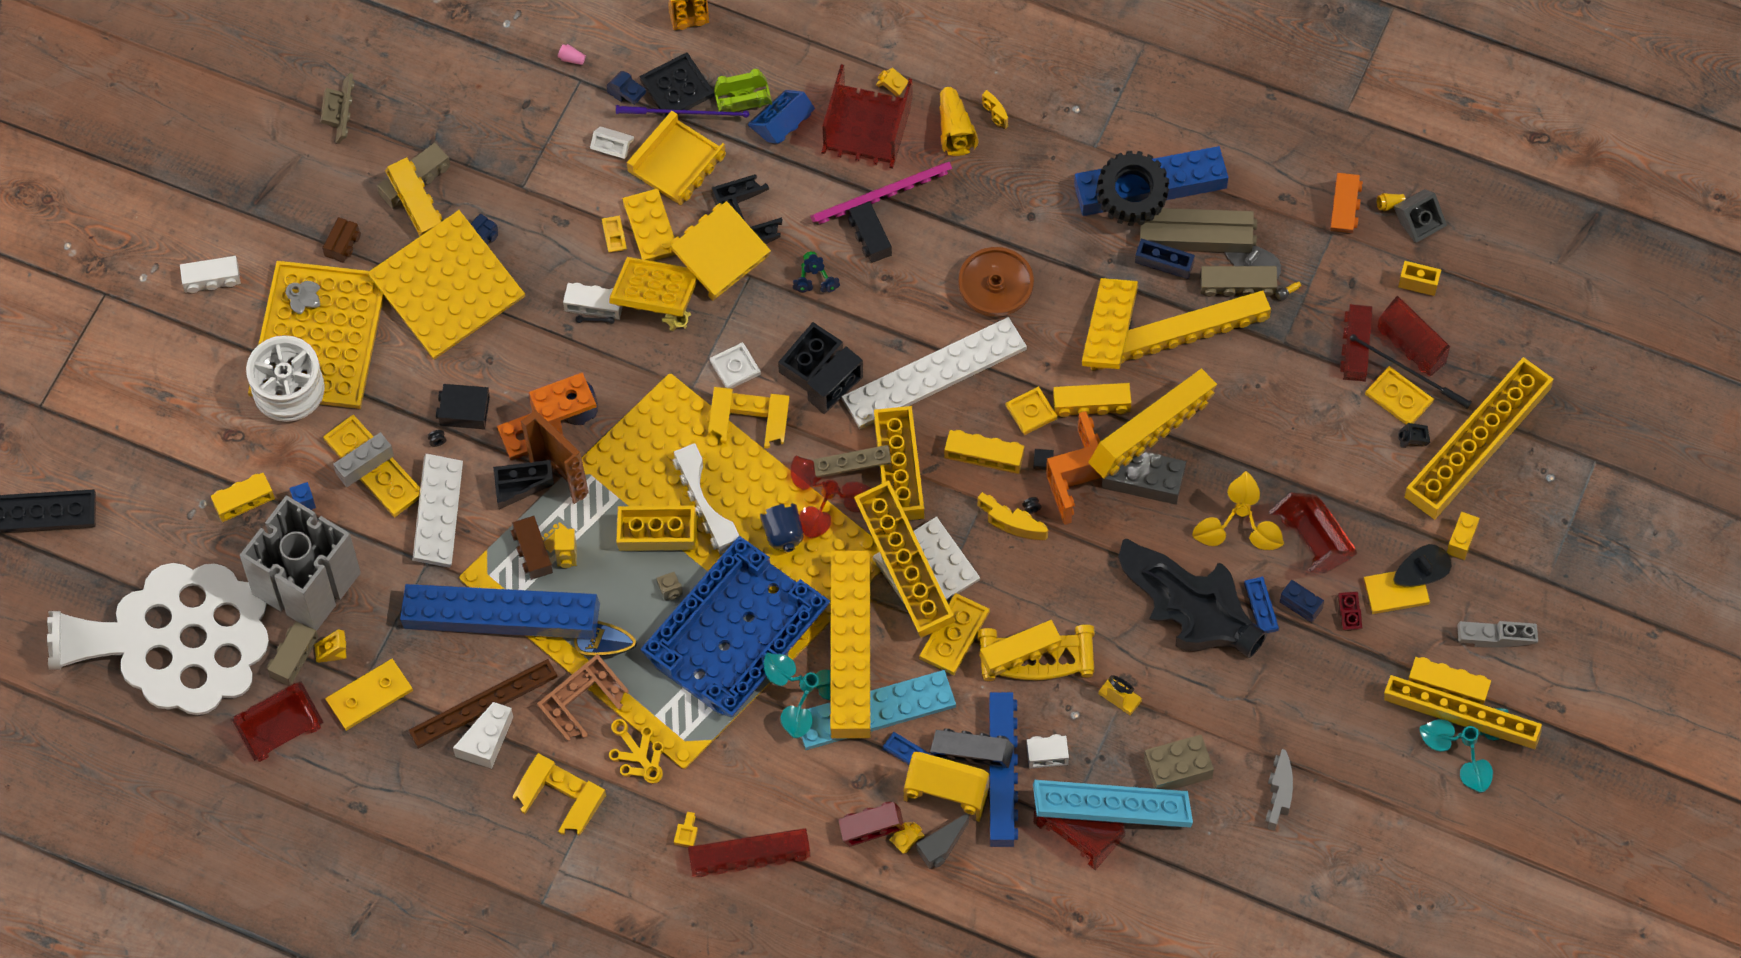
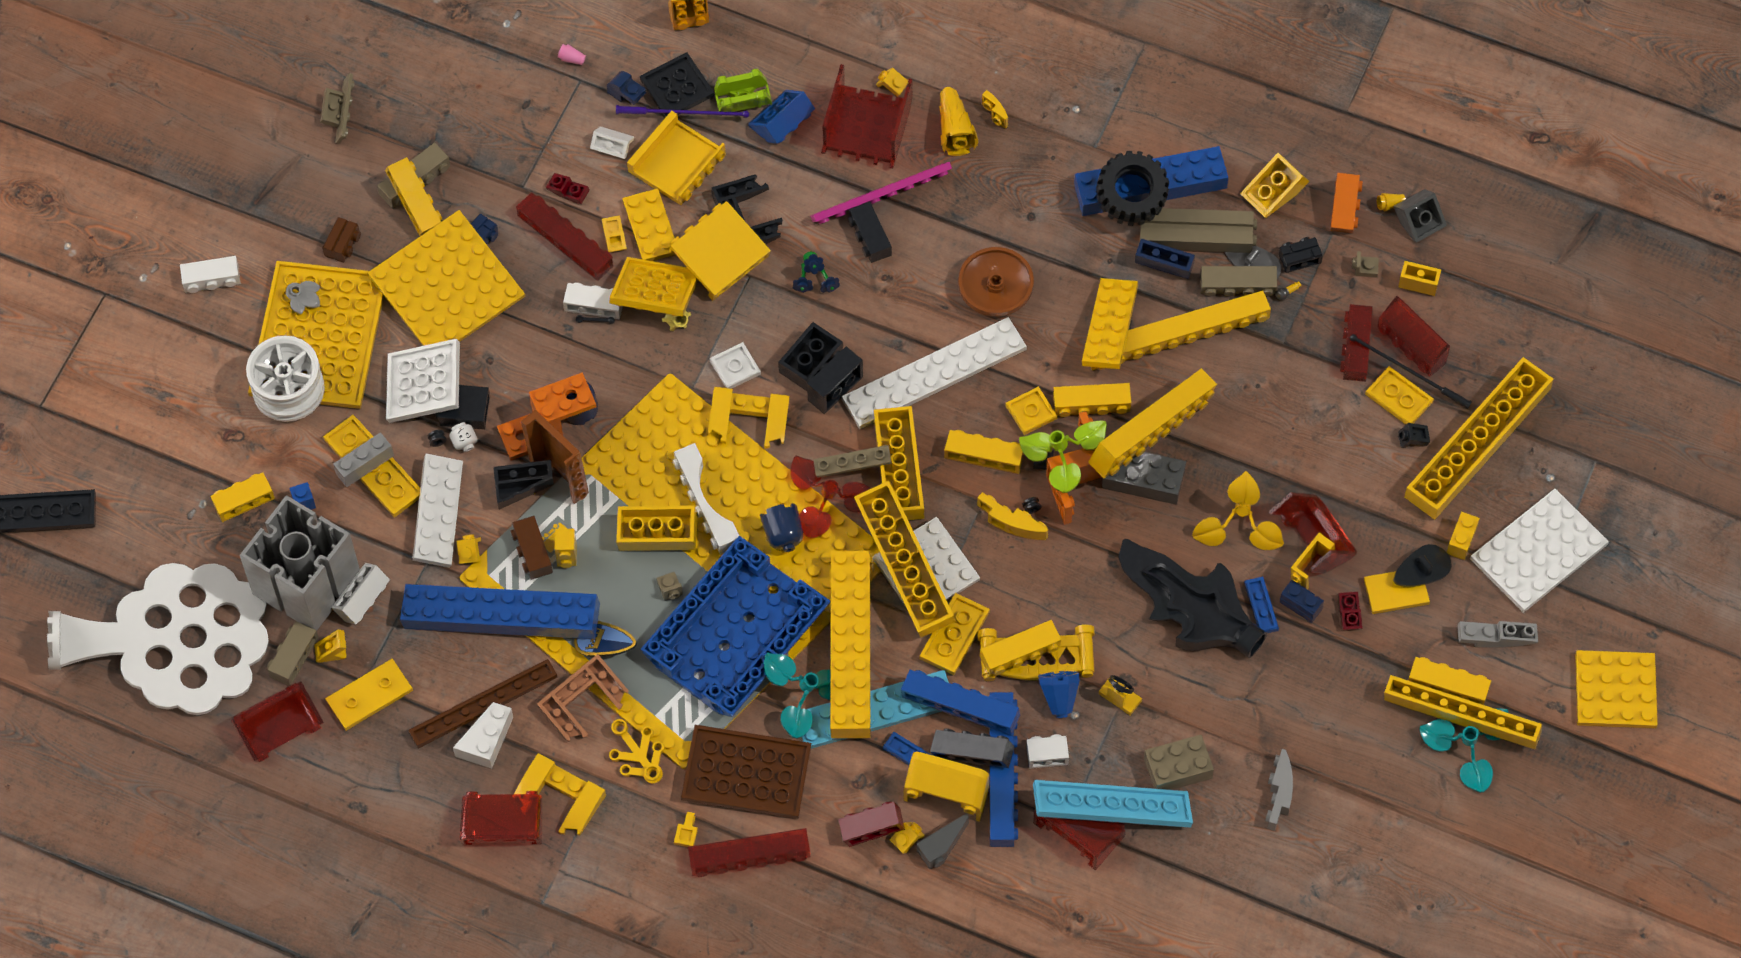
(360, 593): none -> white brick
(423, 380): none -> white plate
(463, 437): none -> white head
(468, 549): none -> yellow bracket
(501, 818): none -> clear red windscreen
(564, 236): none -> clear red brick
(565, 188): none -> dark red slope
(746, 771): none -> reddish brown plate
(960, 701): none -> blue brick
(1038, 445): none -> lime plant
(1060, 691): none -> blue cone
(1274, 186): none -> yellow slope
(1300, 254): none -> black brick
(1319, 545): none -> yellow panel
(1365, 265): none -> dark tan bracket
(1539, 550): none -> white plate
(1616, 689): none -> yellow plate

